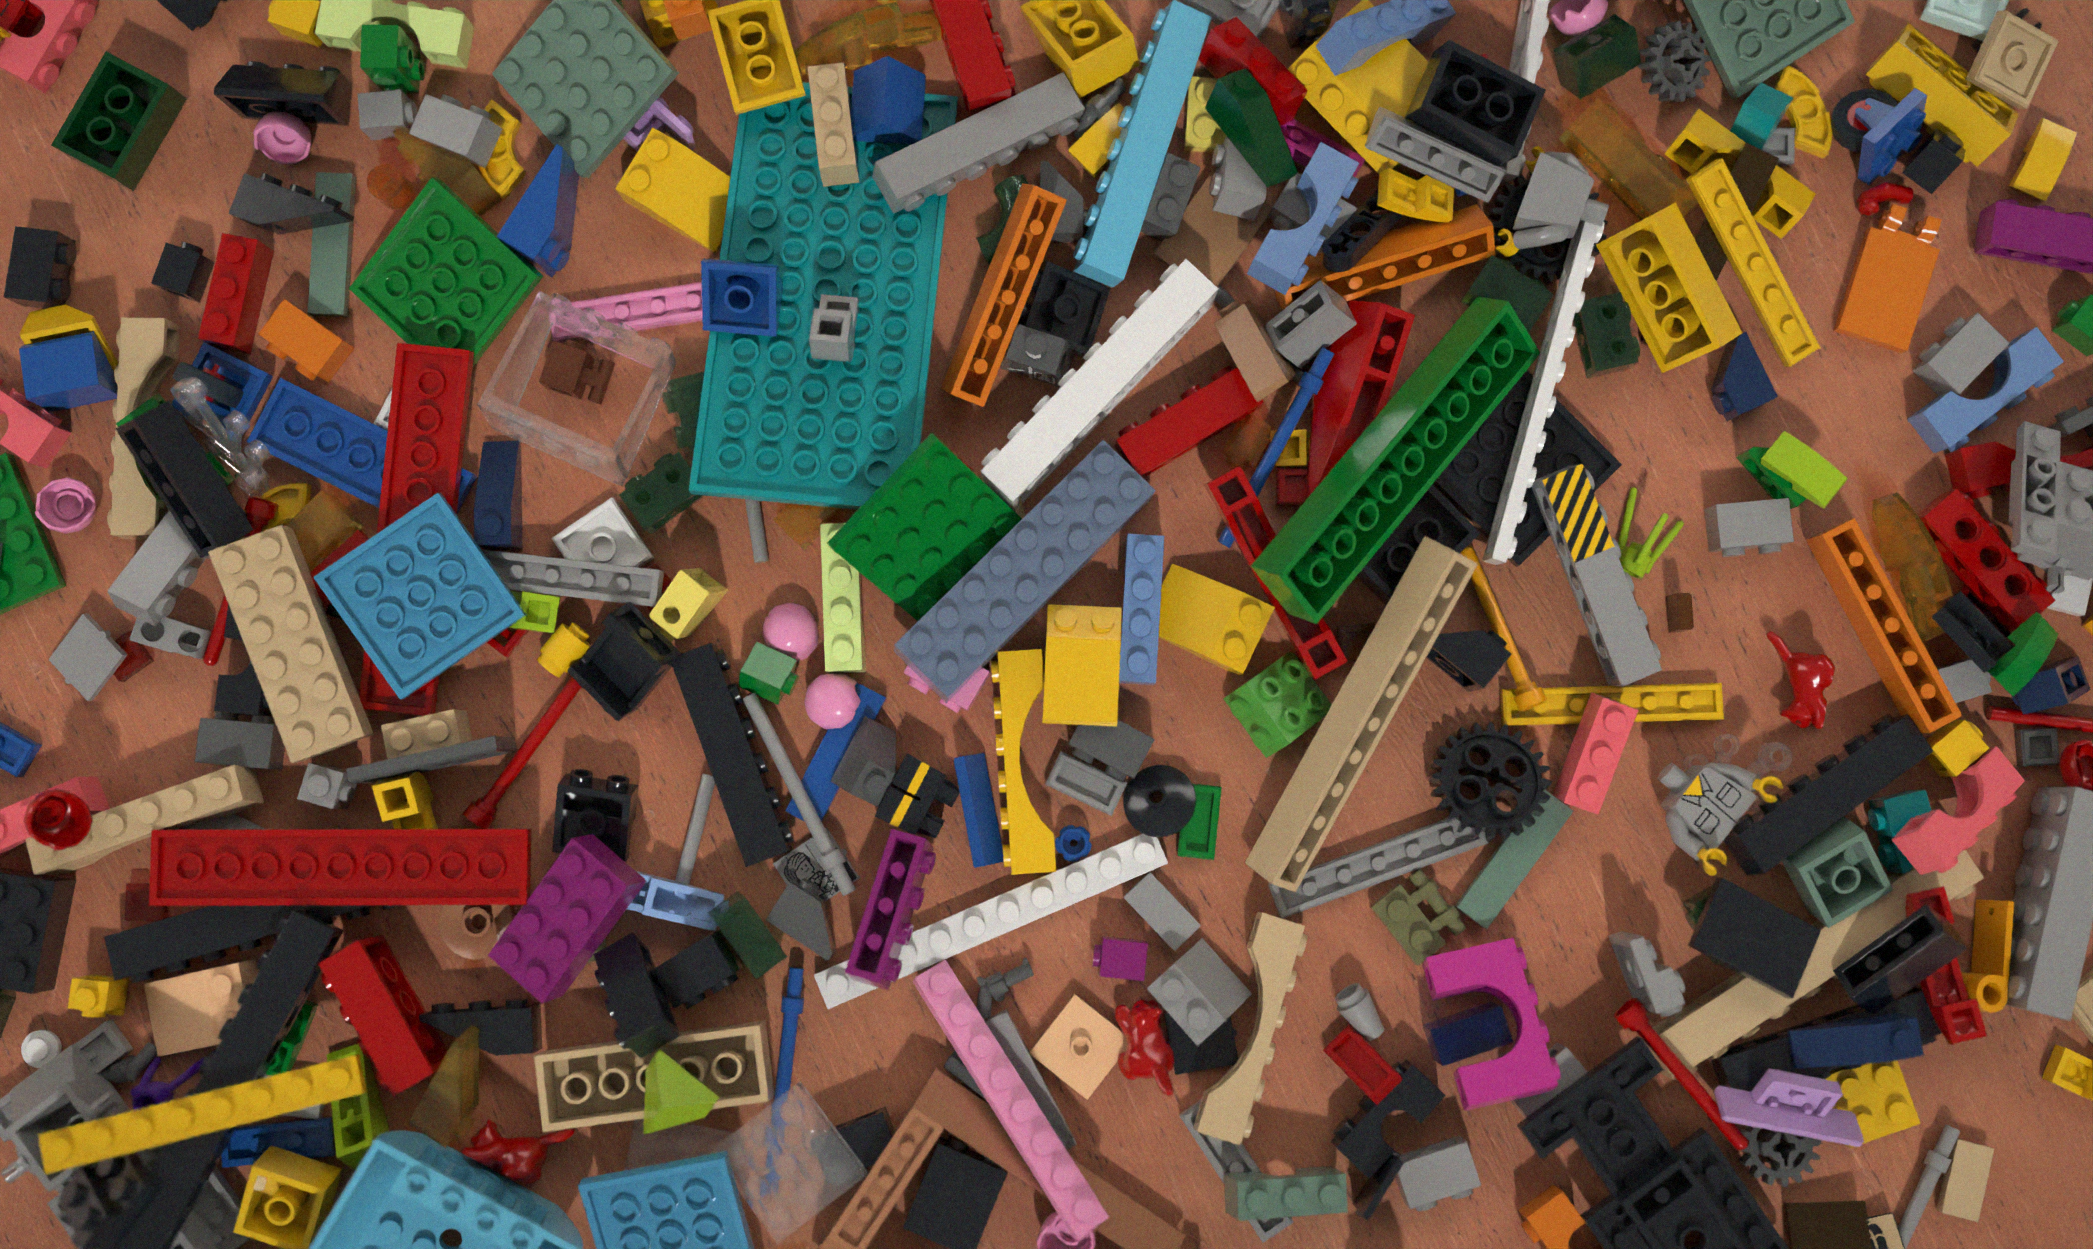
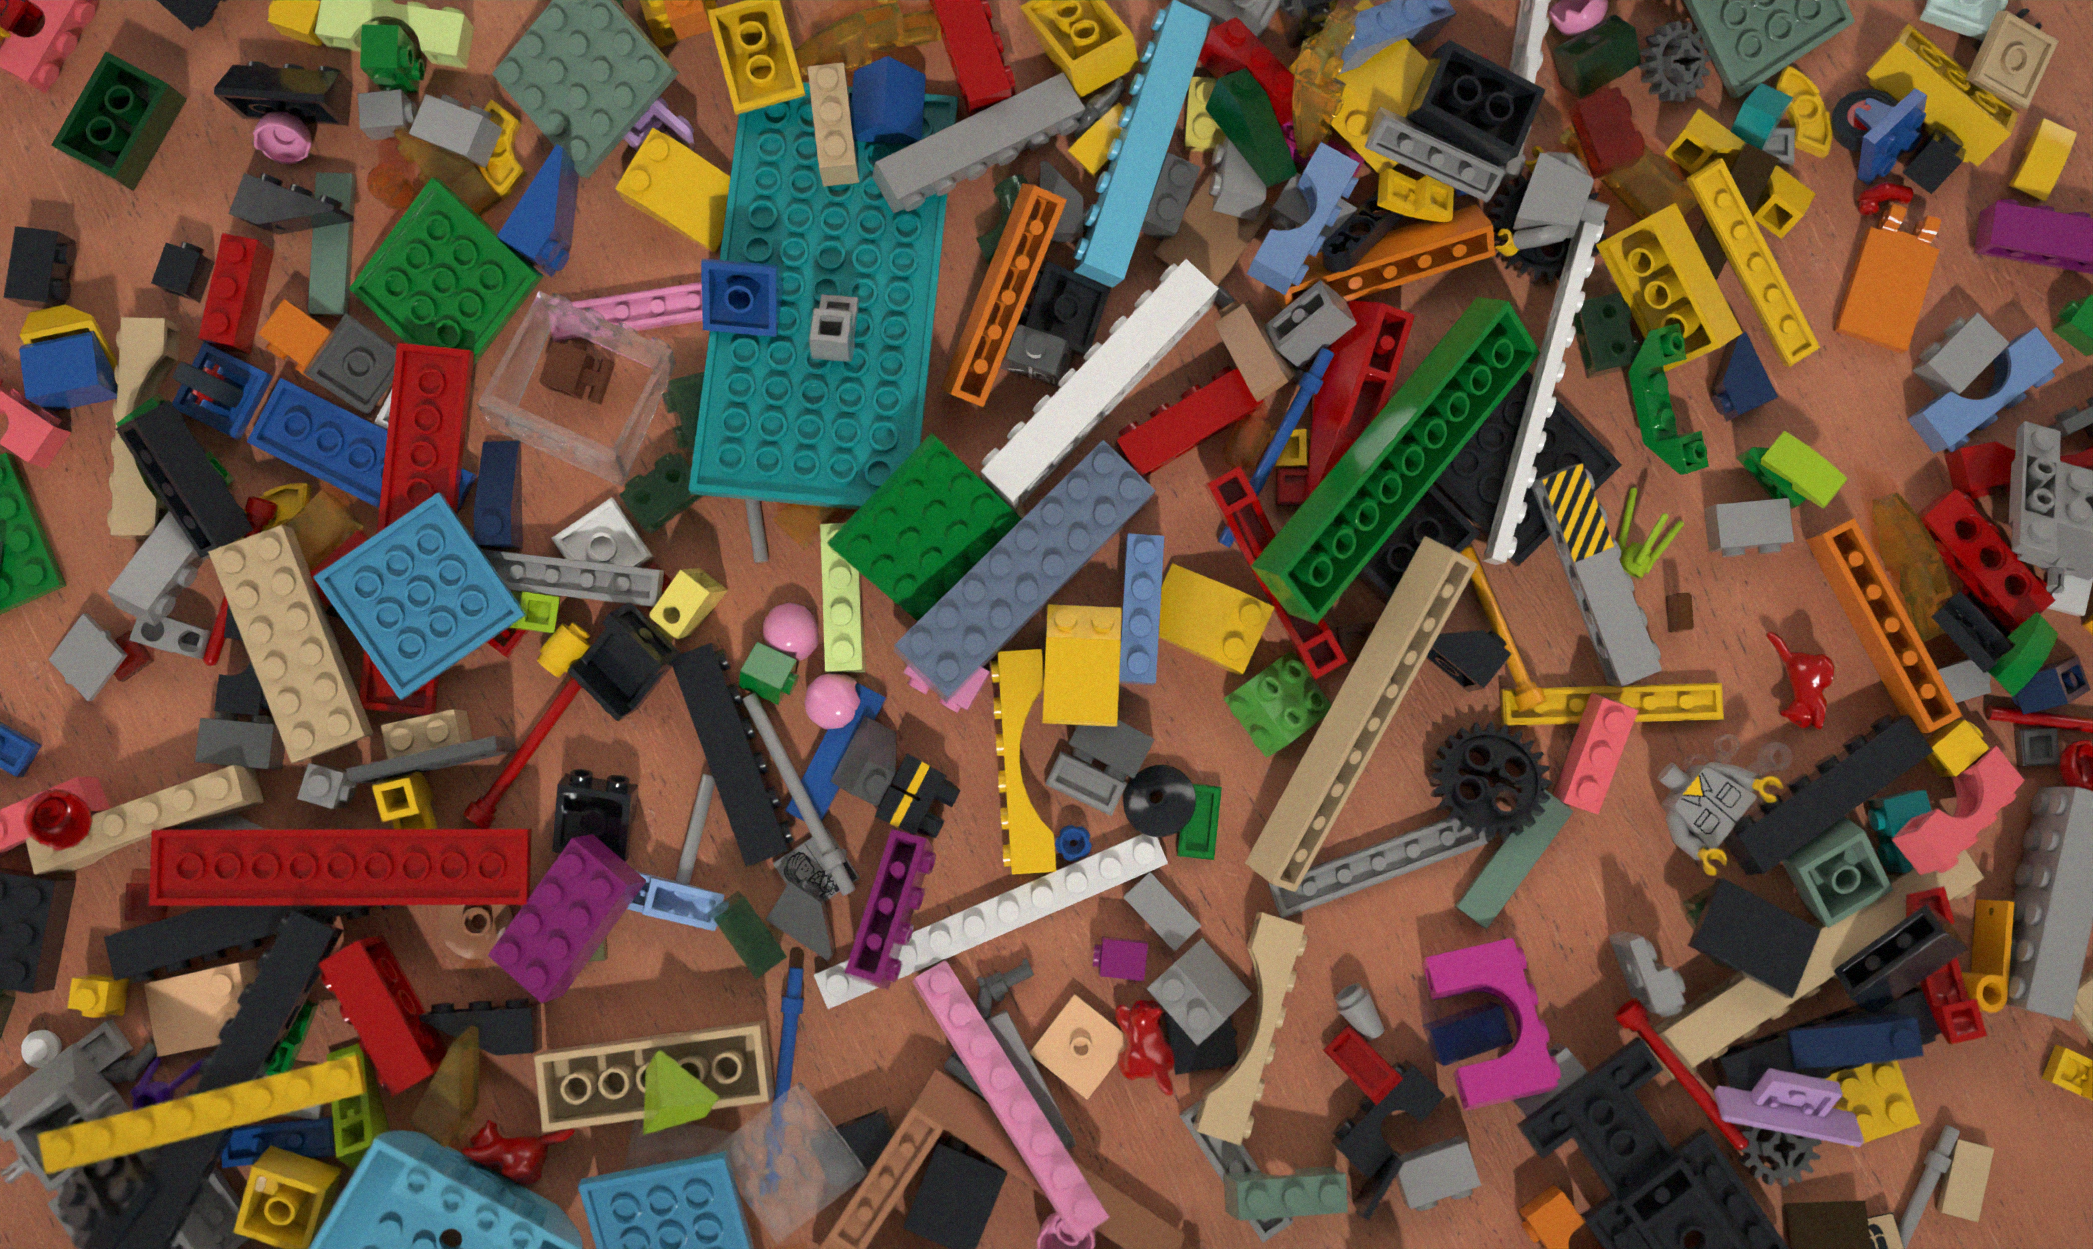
(66, 505): bright pink hair -> none
(224, 442): clear plant -> none
(354, 364): none -> dark grey tile
(635, 996): black brick -> none
(695, 969): black brick -> none
(979, 809): blue tile -> none
(1316, 88): none -> clear yellow slope
(1408, 923): olive plate -> none
(1503, 282): clear green brick -> none
(1607, 132): none -> clear red brick
(1653, 404): none -> green slope

